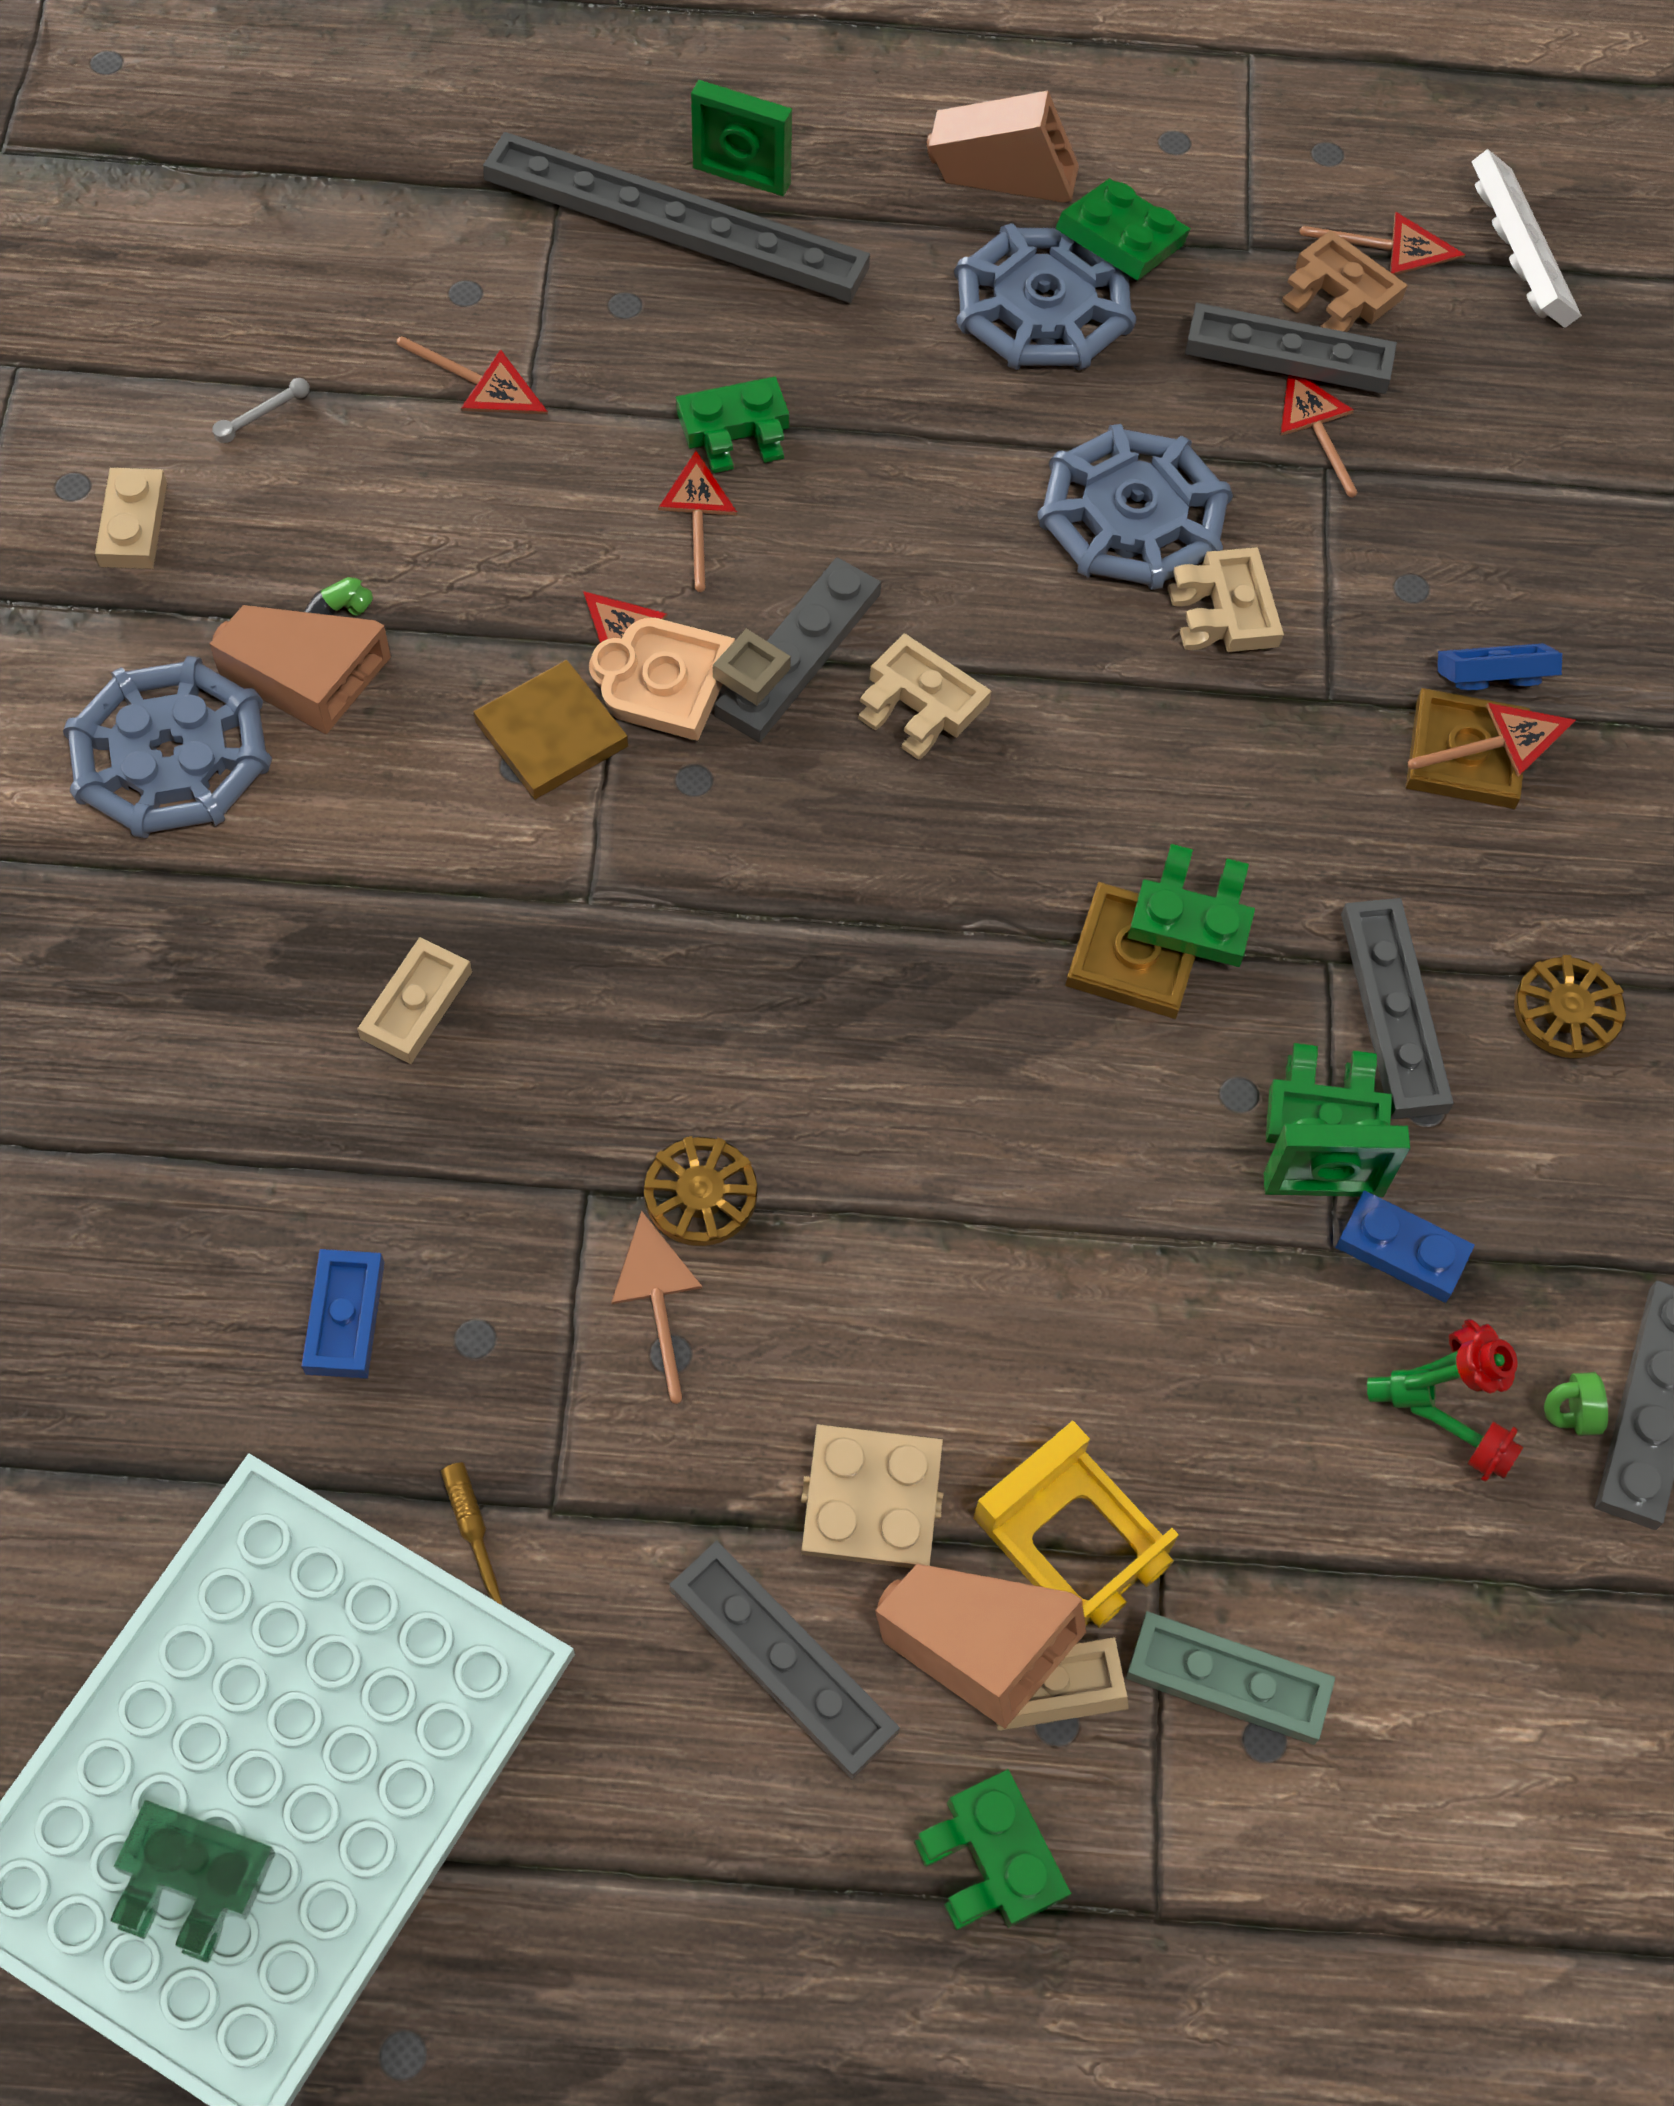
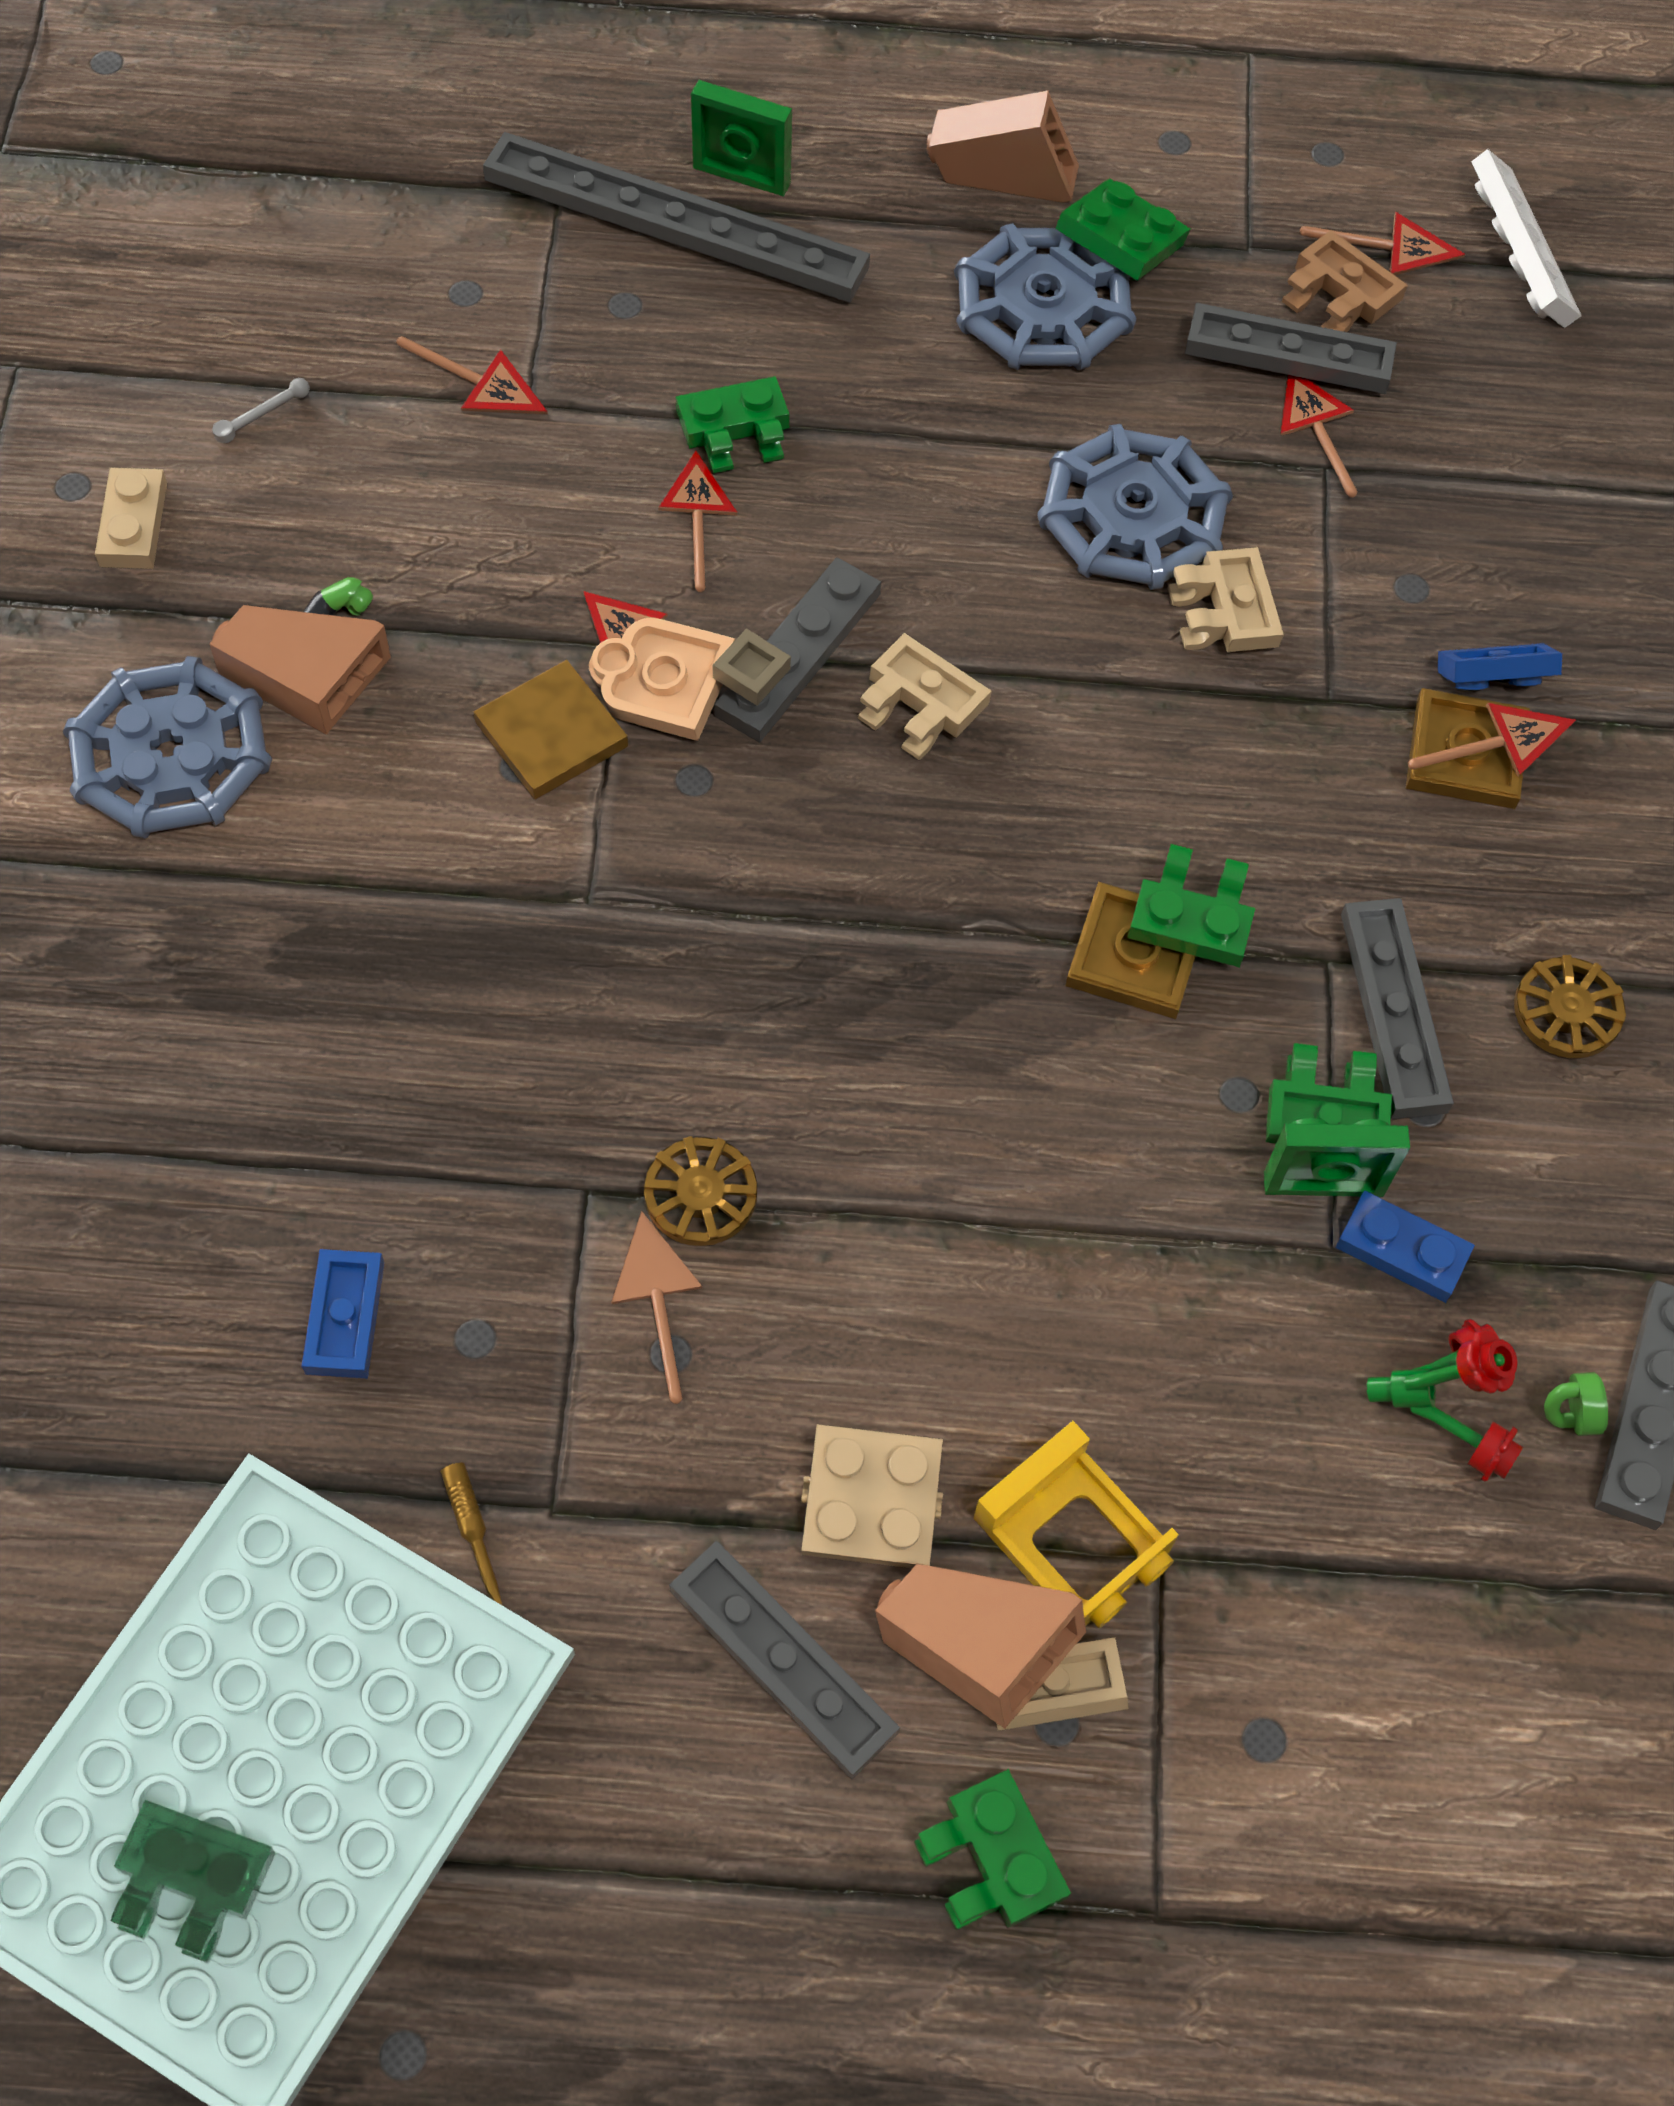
(414, 1000): tan plate -> none
(1230, 1678): sand green plate -> none

